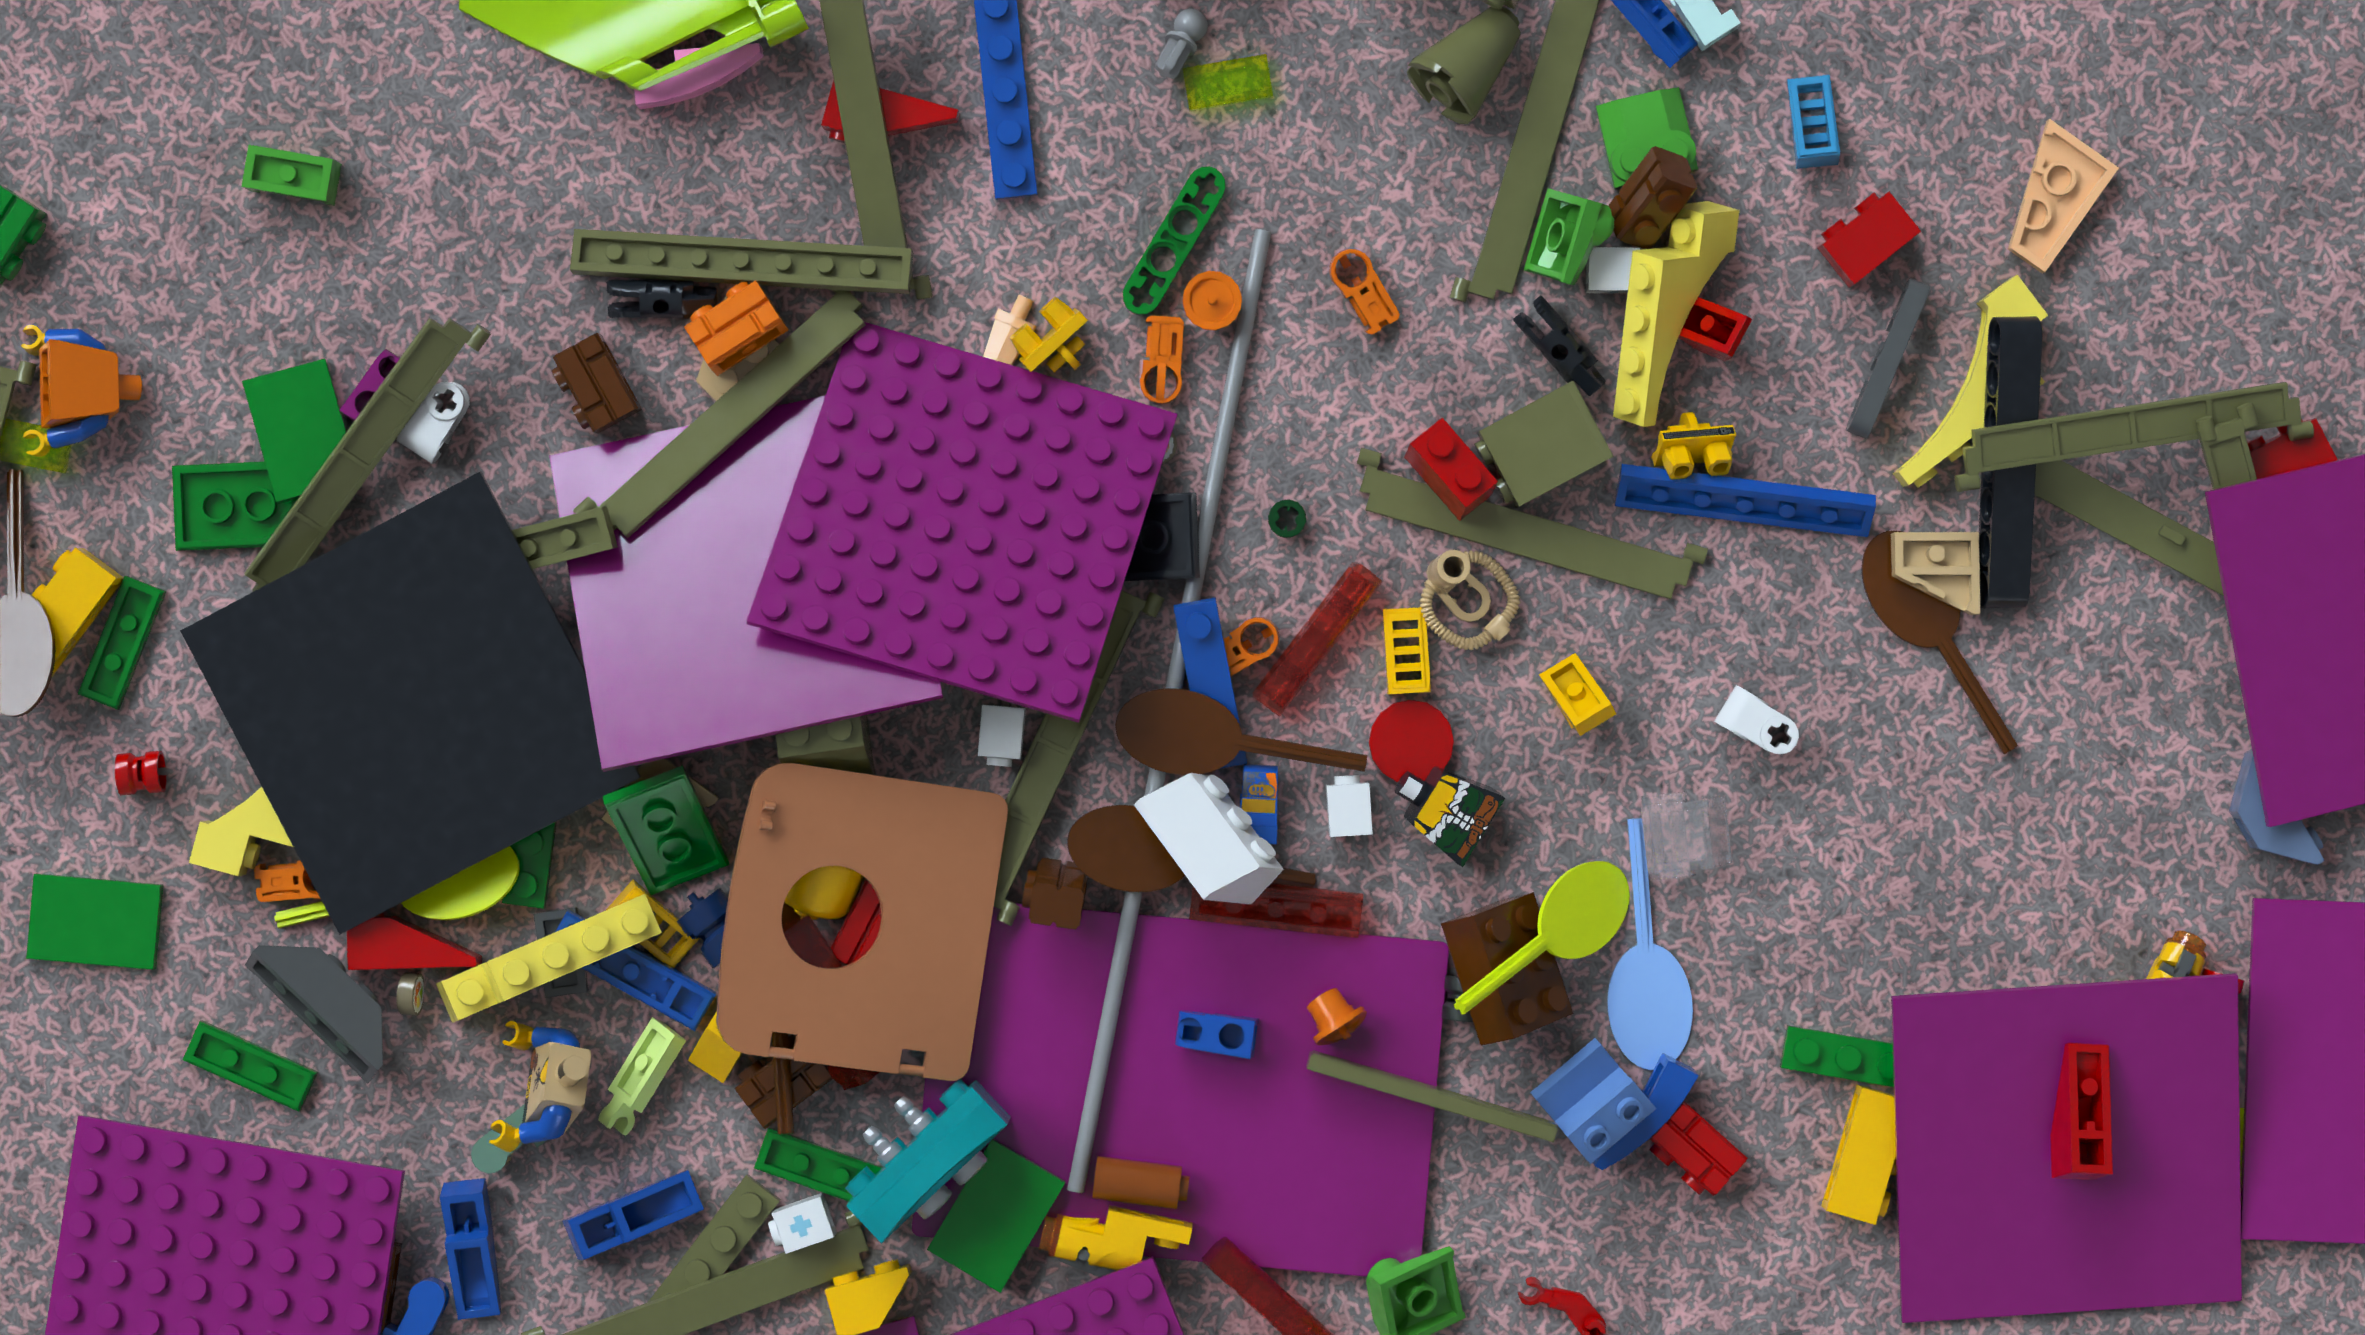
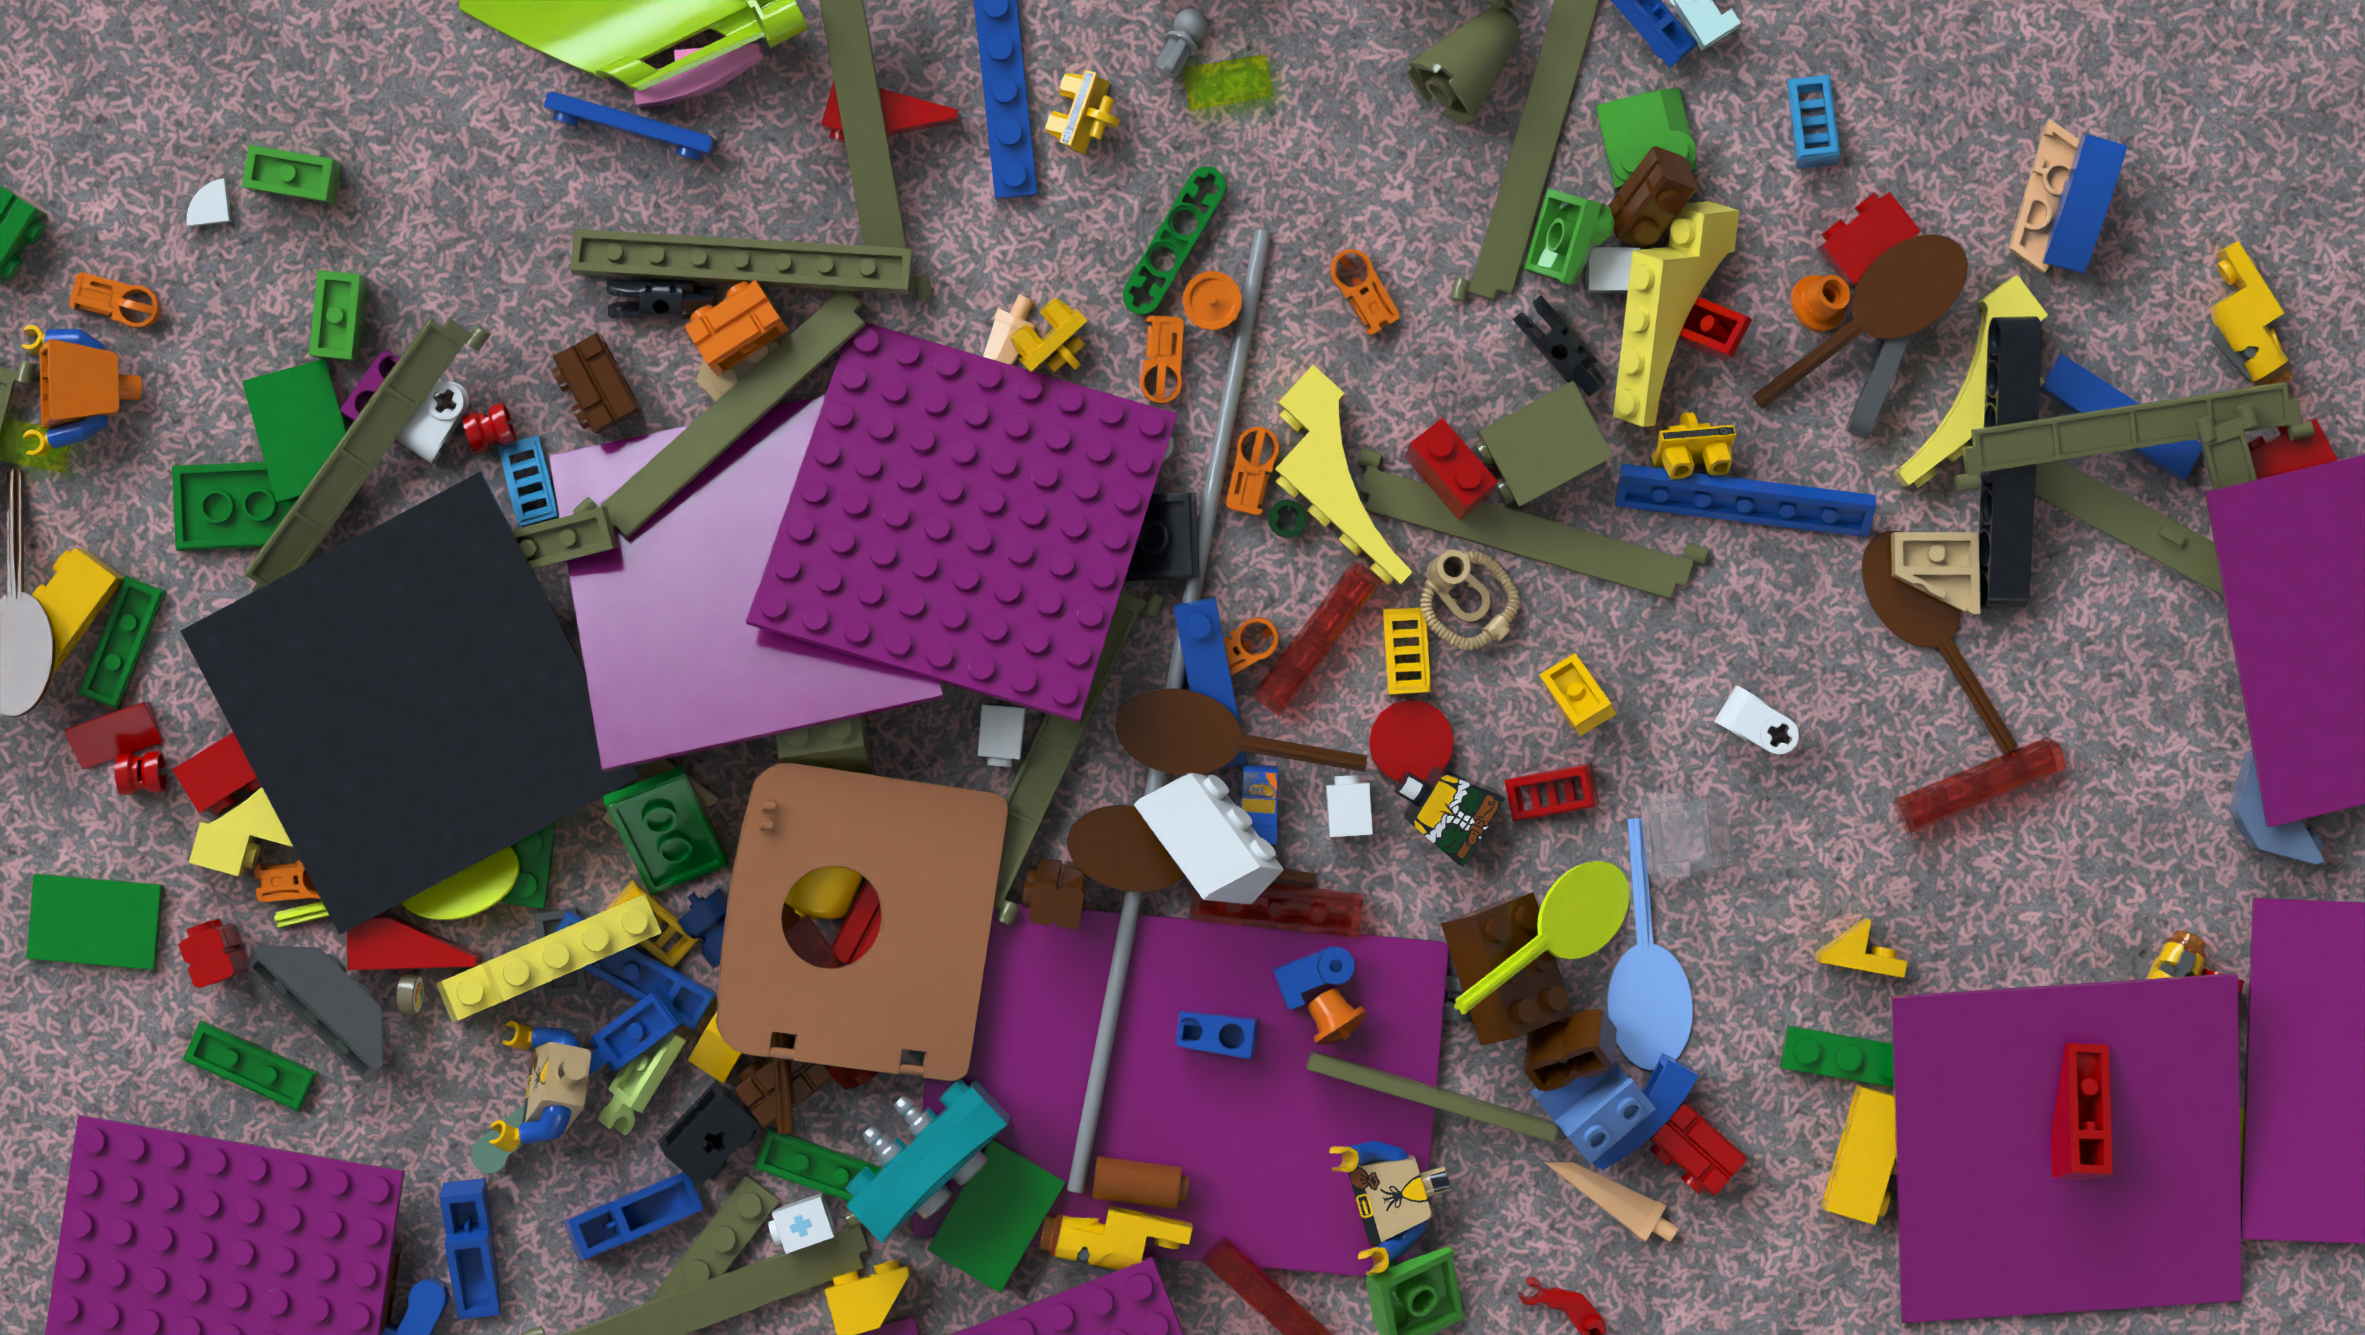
(109, 297): none -> orange piece
(114, 734): none -> red slope
(210, 205): none -> white tile
(213, 953): none -> red brick
(217, 775): none -> red brick
(338, 316): none -> bright green panel
(485, 429): none -> red wheel
(541, 514): none -> dark azure slope
(571, 110): none -> blue plate
(634, 1031): none -> blue hinge
(715, 1113): none -> black brick
(1088, 113): none -> yellow hips
(1249, 478): none -> orange piece
(1322, 476): none -> light yellow arch
(1324, 966): none -> blue leg
(1390, 1197): none -> torso
(1570, 1050): none -> reddish brown brick
(1588, 785): none -> red slope
(1629, 1207): none -> light nougat bar
(1820, 301): none -> orange piece
(1850, 952): none -> yellow slope
(1894, 298): none -> reddish brown piece
(1979, 784): none -> clear red brick
(2084, 203): none -> blue slope
(2085, 392): none -> blue slope
(2243, 320): none -> yellow plate

